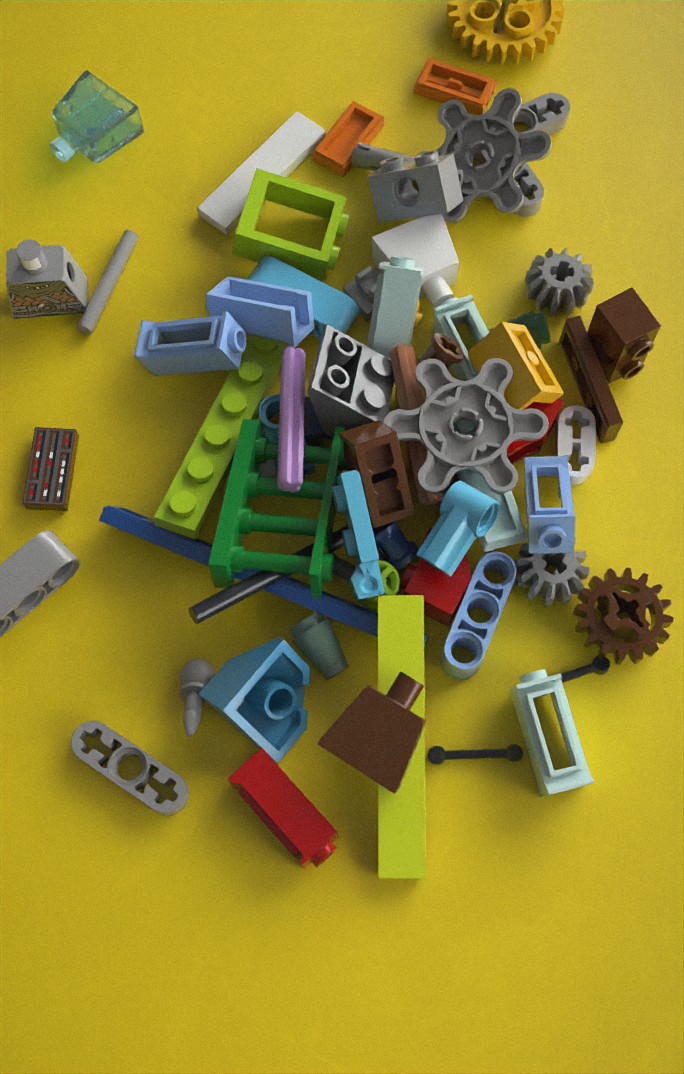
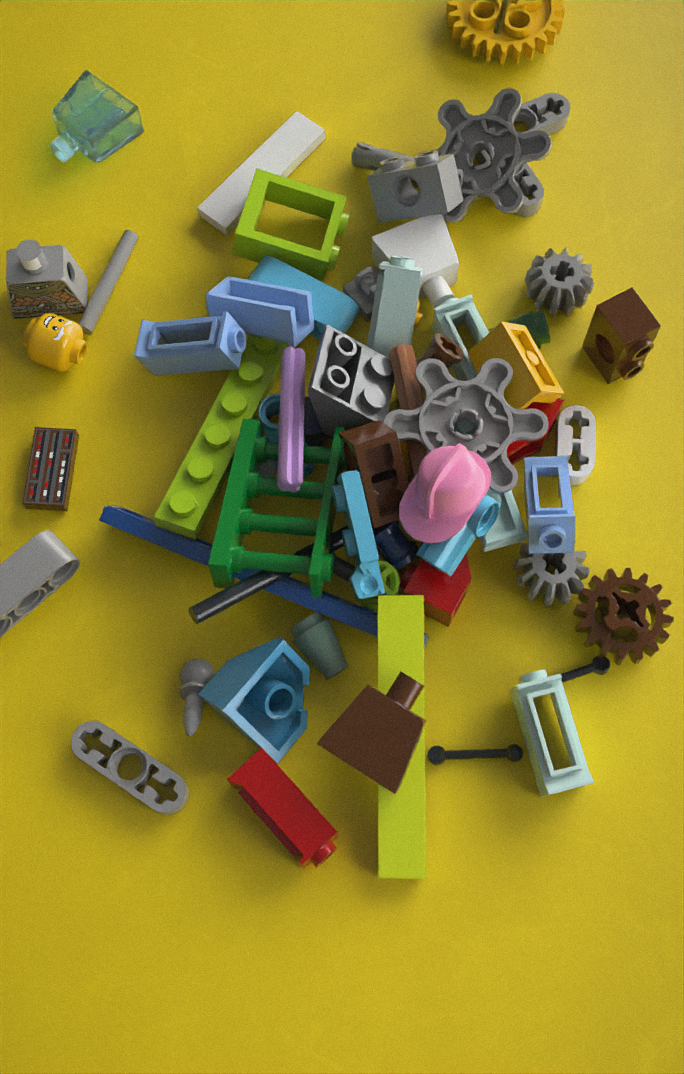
(55, 342): none -> yellow head
(353, 126): orange tile -> none
(444, 90): orange tile -> none
(444, 493): none -> bright pink piece
(480, 595): light blue beam -> none
(590, 379): reddish brown tile -> none

